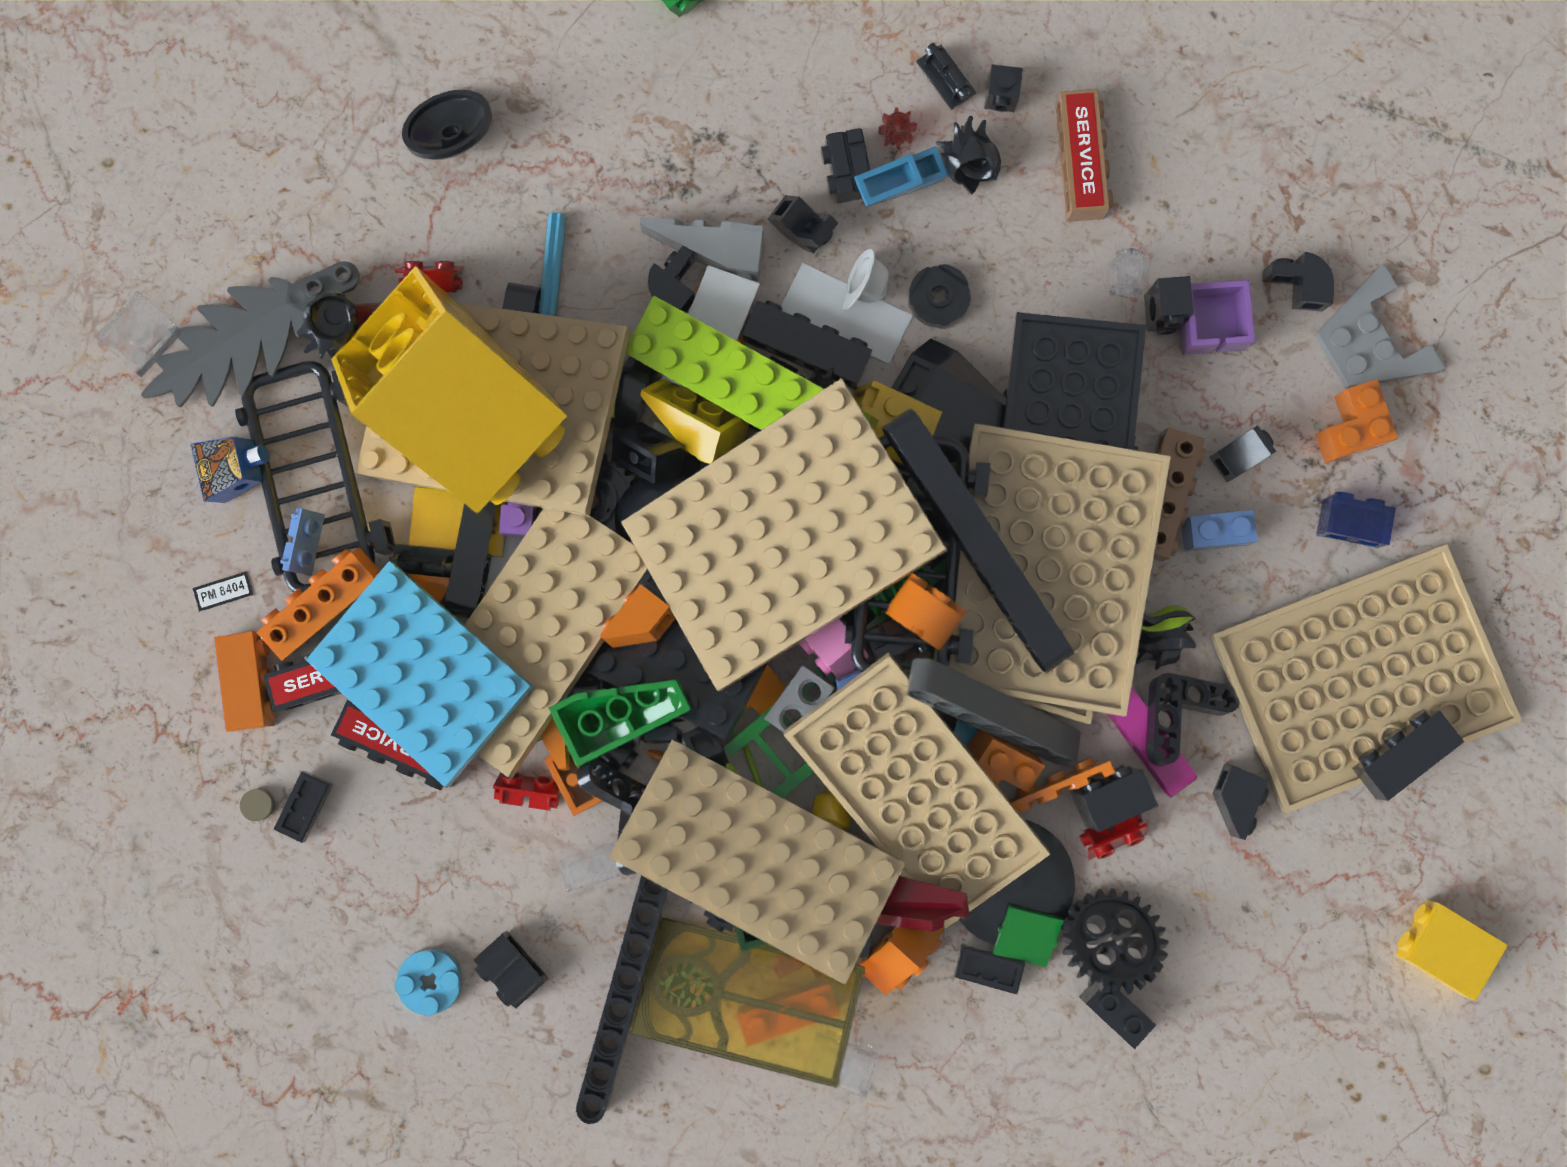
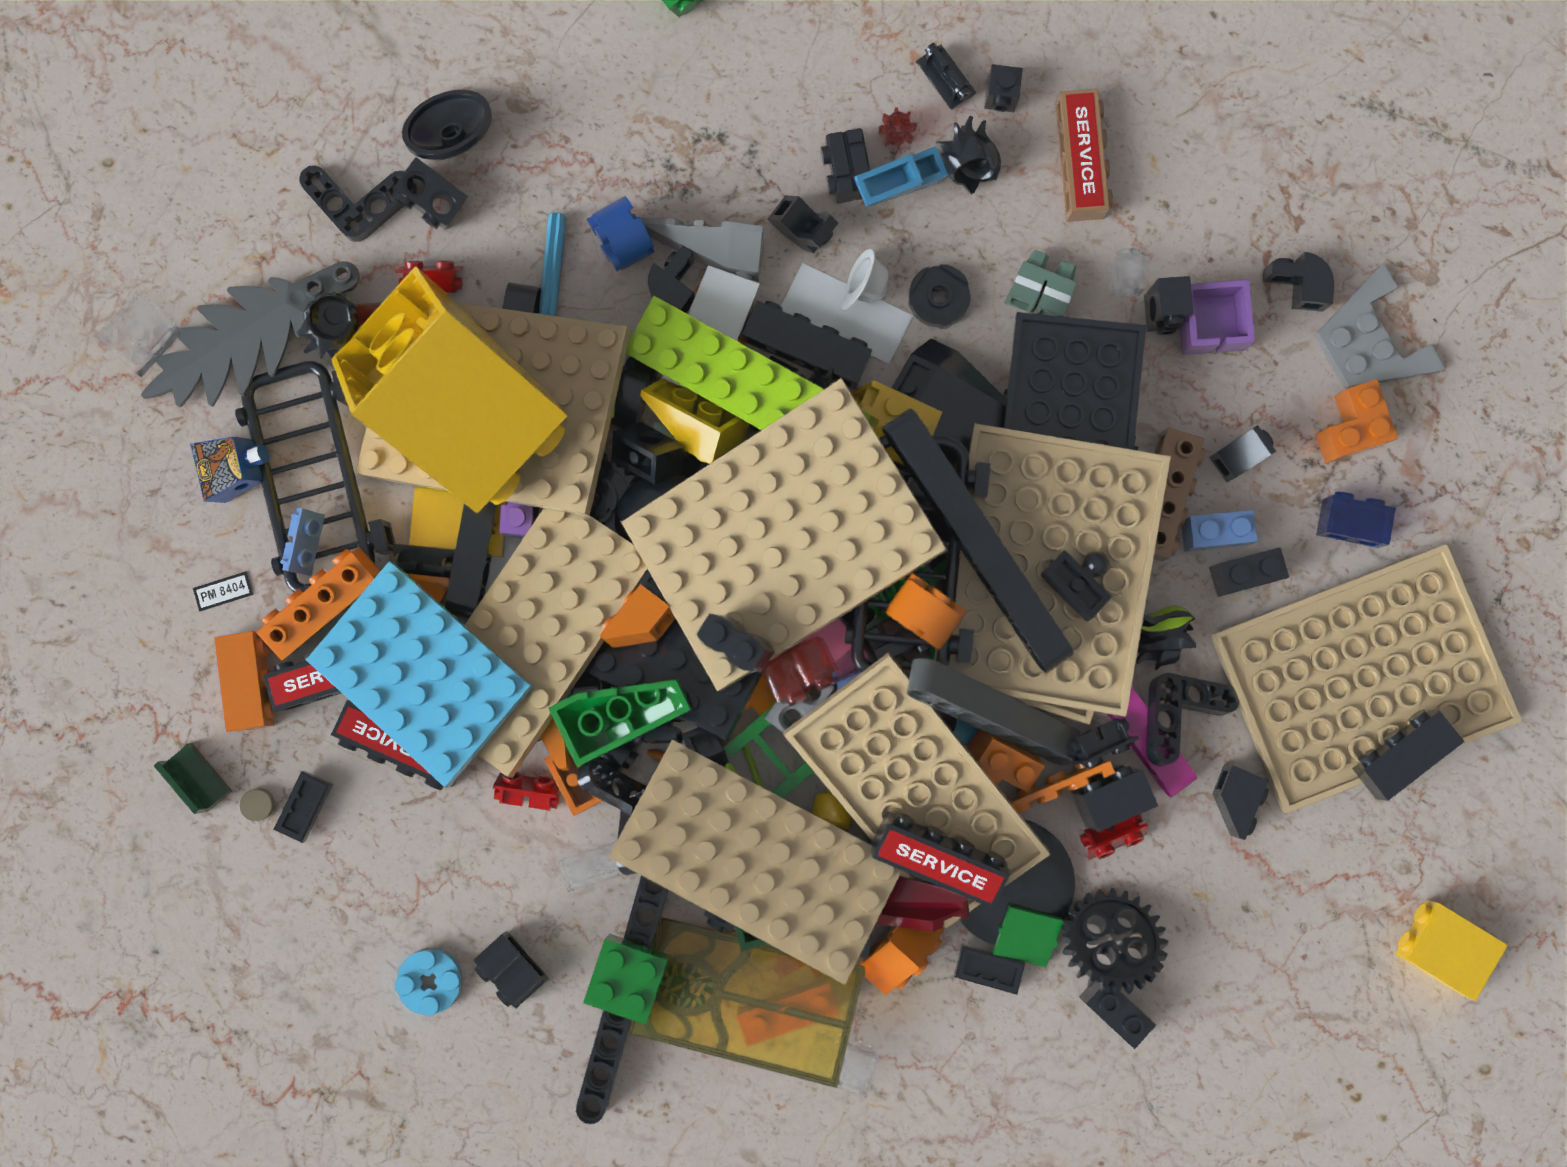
(193, 779): none -> dark green panel
(352, 212): none -> black beam
(435, 188): none -> black brick
(621, 234): none -> blue brick
(627, 979): none -> green brick
(730, 637): none -> black brick
(801, 670): none -> clear red brick
(940, 859): none -> brick
(1029, 282): none -> sand green hips
(1077, 583): none -> black plate
(1113, 739): none -> black hinge
(1249, 572): none -> black brick

